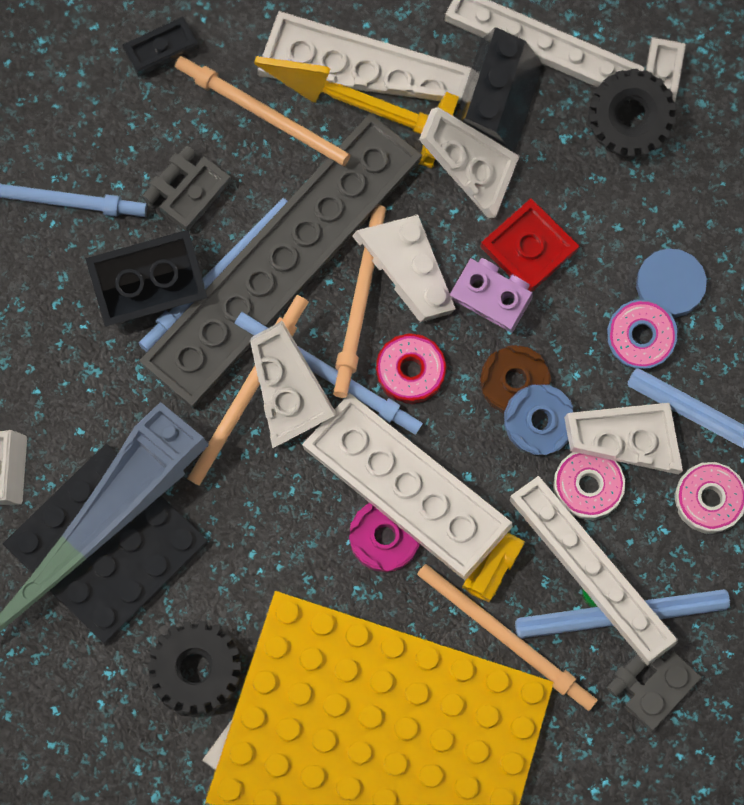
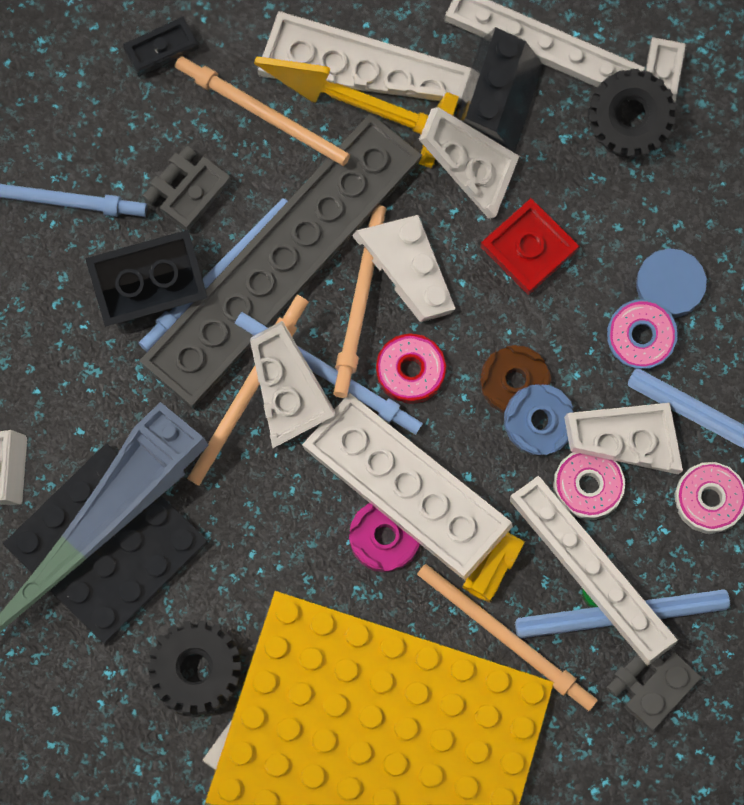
(489, 298): lavender brick -> none

